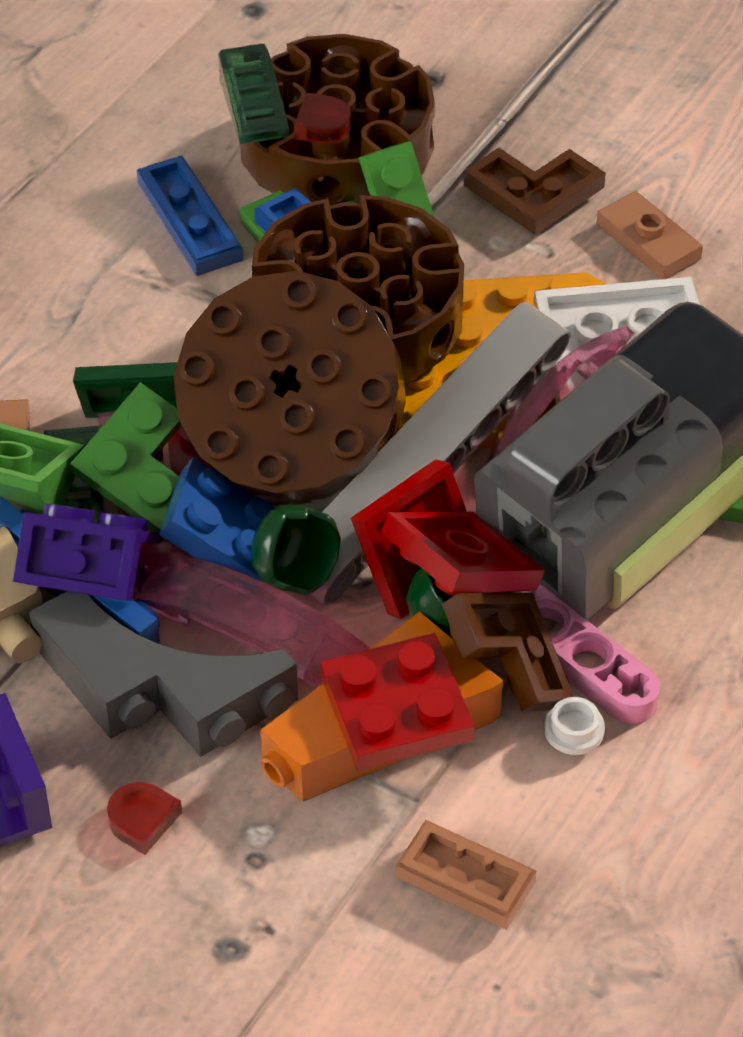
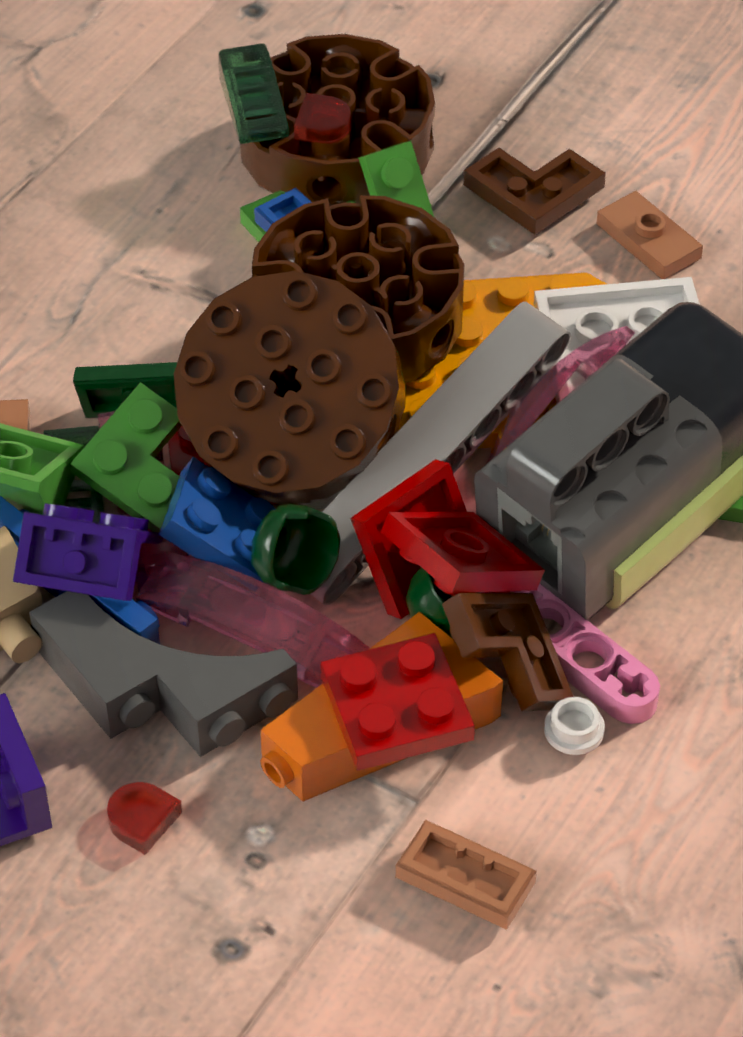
(189, 215): blue tile -> none

